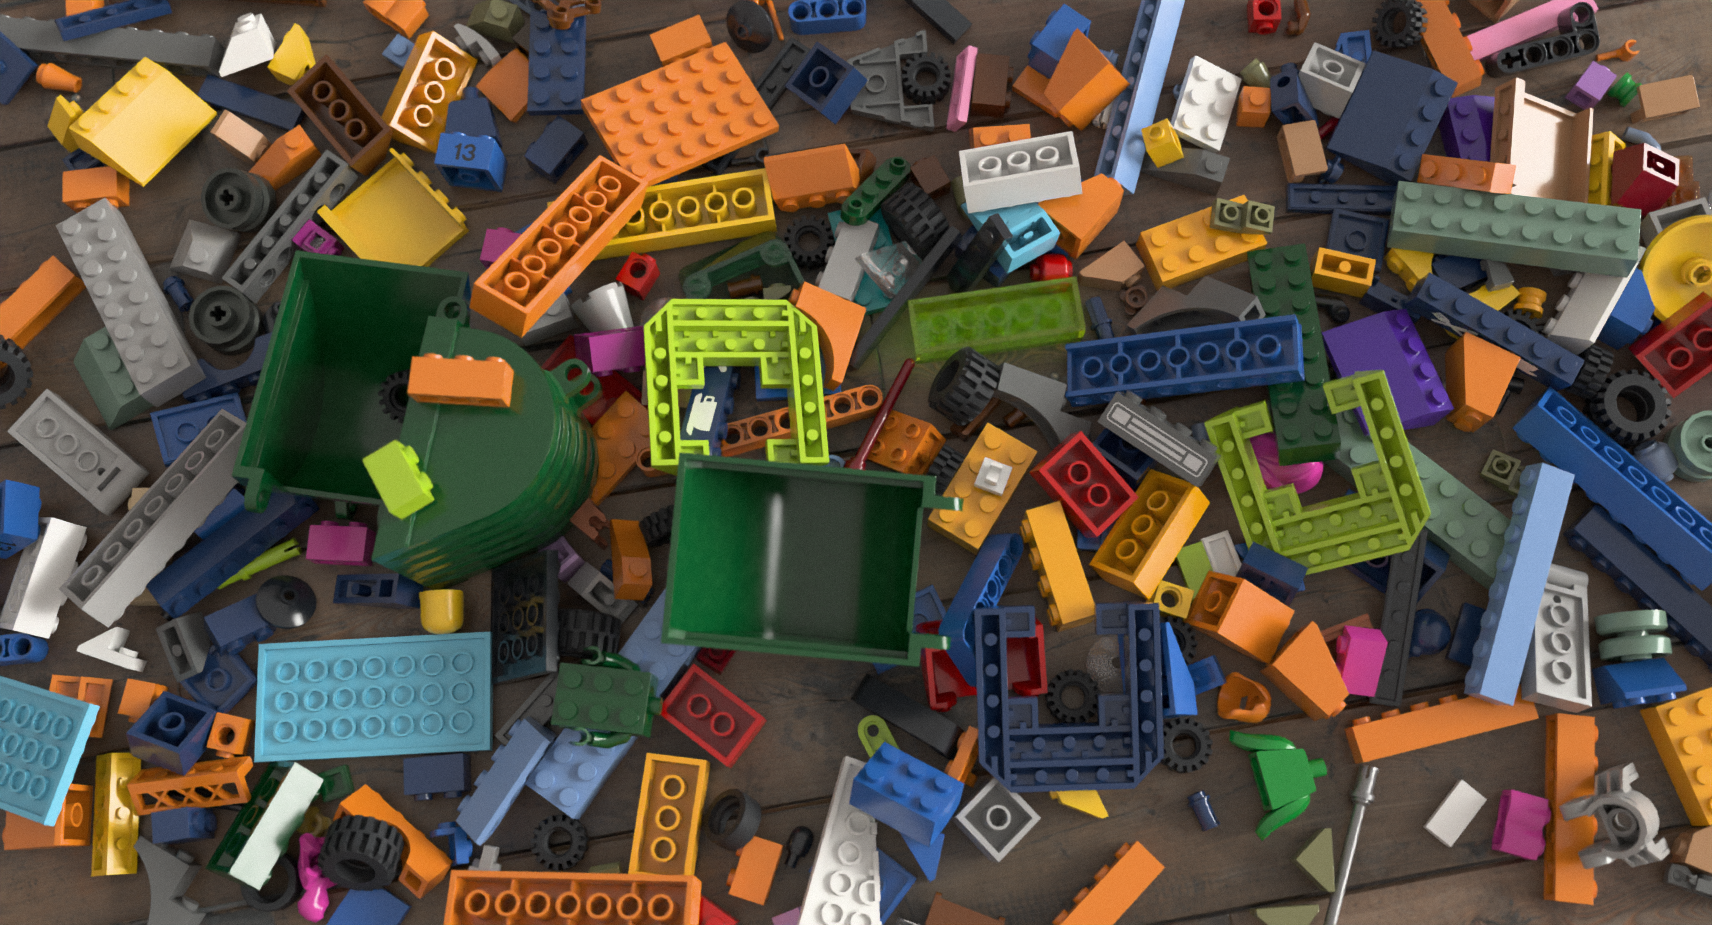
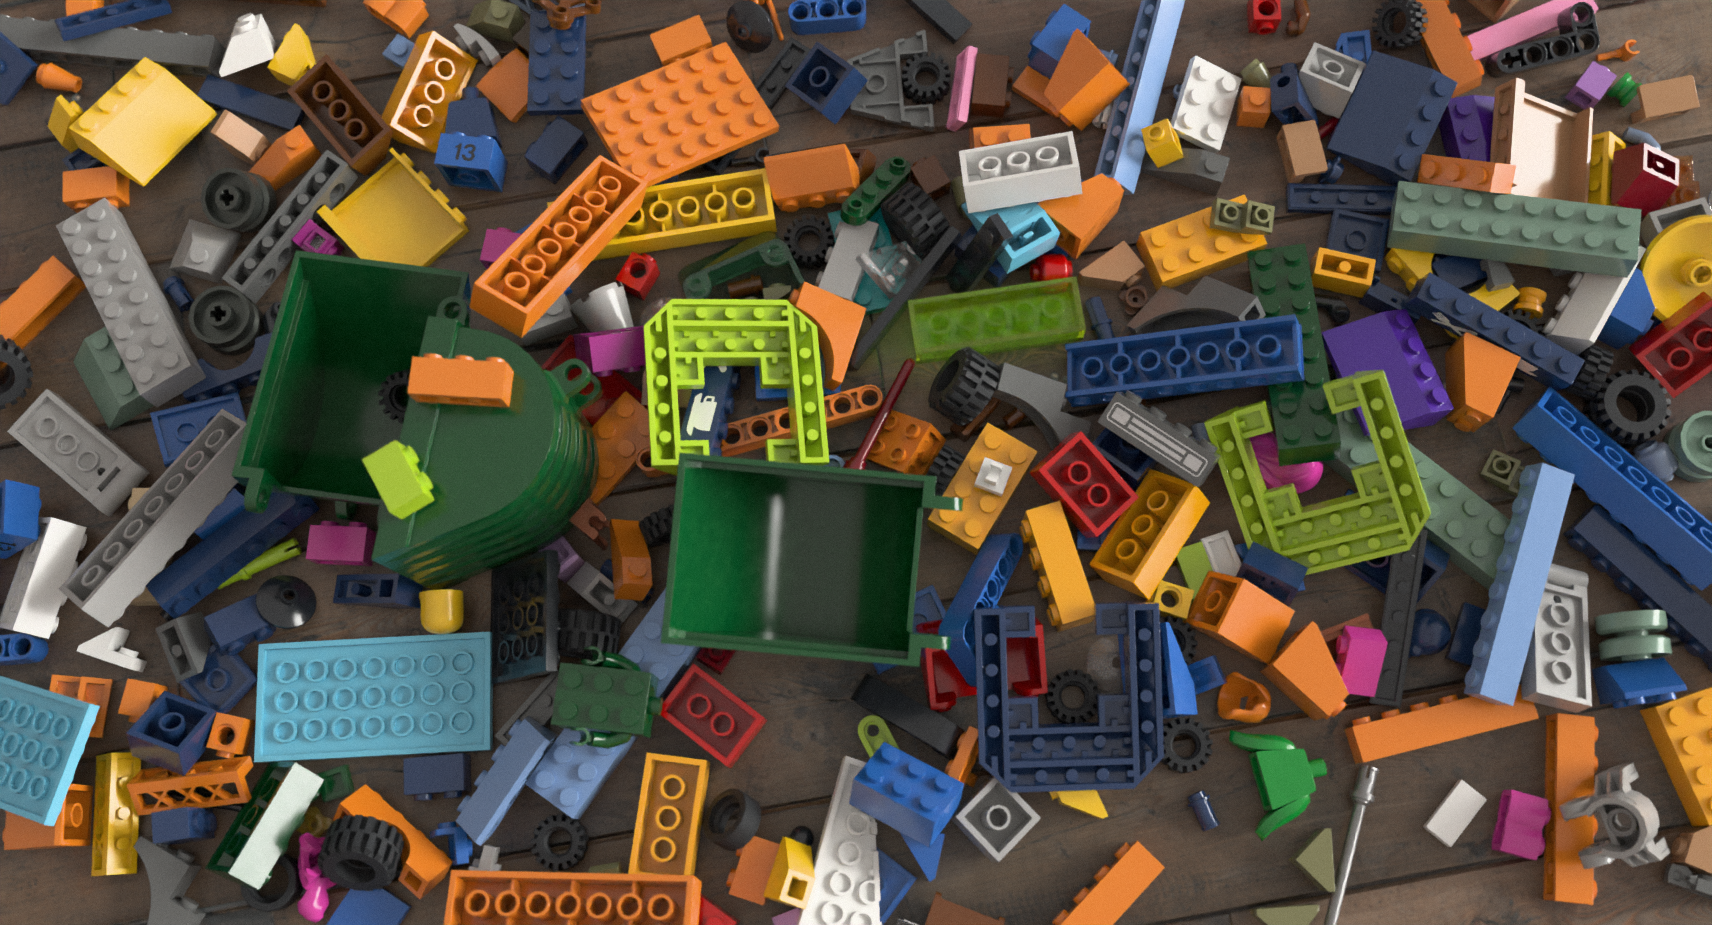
(791, 874): none -> yellow slope

